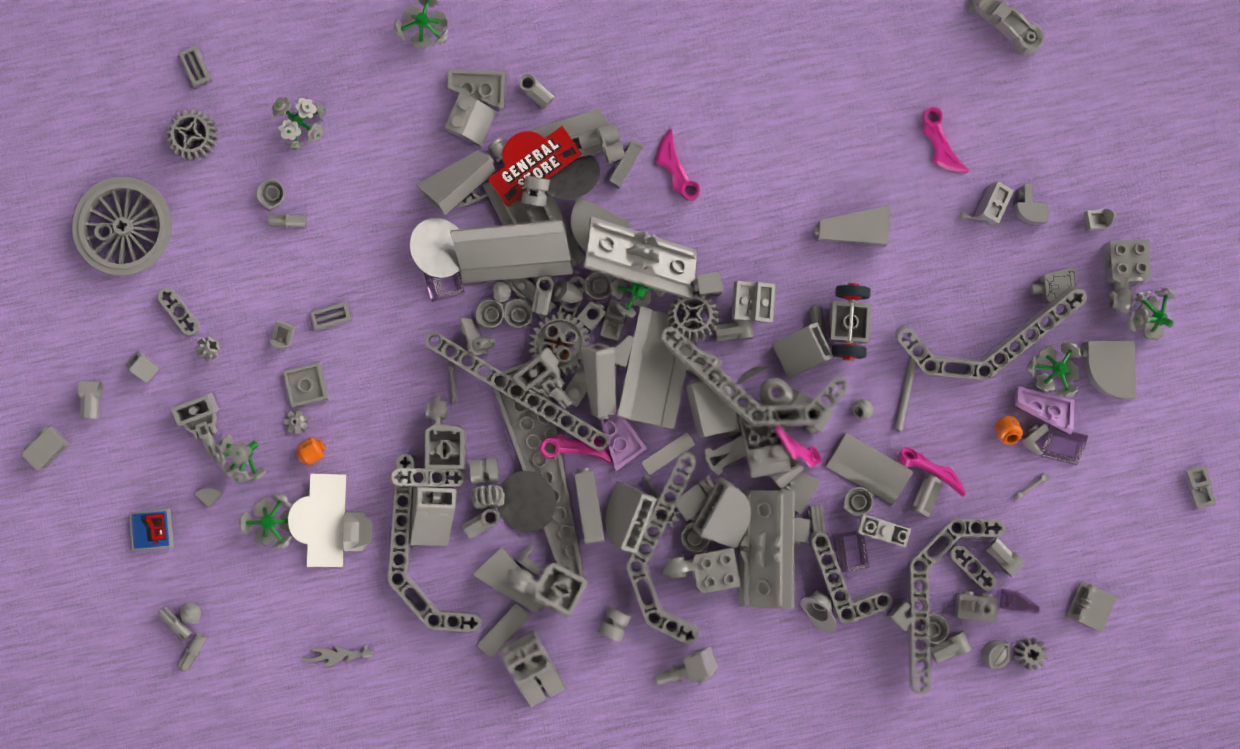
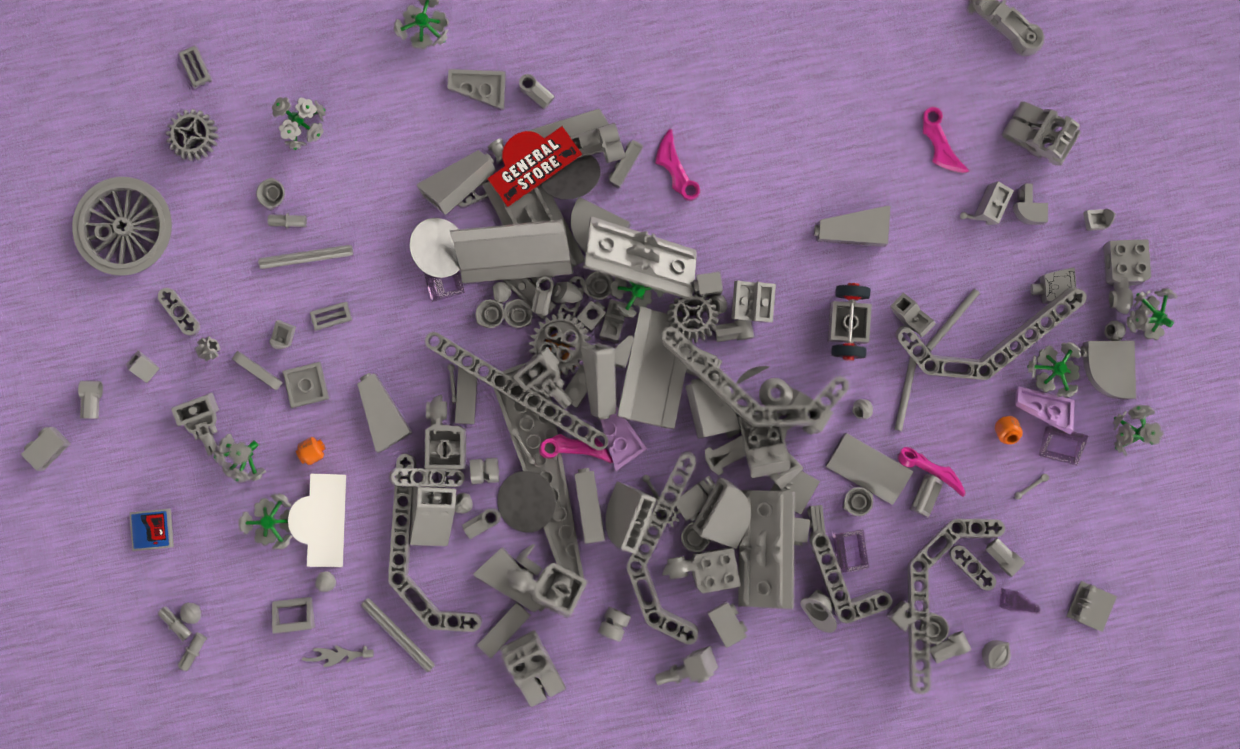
(209, 496): light grey tile -> none
(257, 370): none -> light grey beam
(292, 626): none -> light grey tile
(300, 422): light grey plant -> none
(307, 256): none -> light grey axle
(325, 582): none -> light grey piece
(356, 531): light grey slope -> none
(383, 416): none -> light grey slope
(398, 635): none -> light grey axle
(463, 503): none -> light grey piece
(465, 397): none -> light grey tile
(470, 119): light grey slope -> none
(476, 344): light grey hinge -> none
(488, 497): light grey gear -> none
(515, 432): none -> light grey hinge
(537, 184): light grey wheel -> none
(668, 453): white sticker -> none
(720, 302): none -> light grey tile
(727, 624): none -> light grey brick
(802, 350): light grey brick -> none
(810, 455): dark pink piece -> none
(816, 317): light grey axle -> none
(883, 530): light grey slope -> none
(910, 315): none -> light grey brick
(953, 318): none -> light grey bar
(976, 607): light grey brick -> none
(1034, 128): none -> light grey connector
(1035, 433): light grey plate -> none
(1038, 653): light grey gear -> none
(1115, 330): none -> light grey piece
(1146, 433): none -> light grey plant
(1199, 487): light grey slope -> none

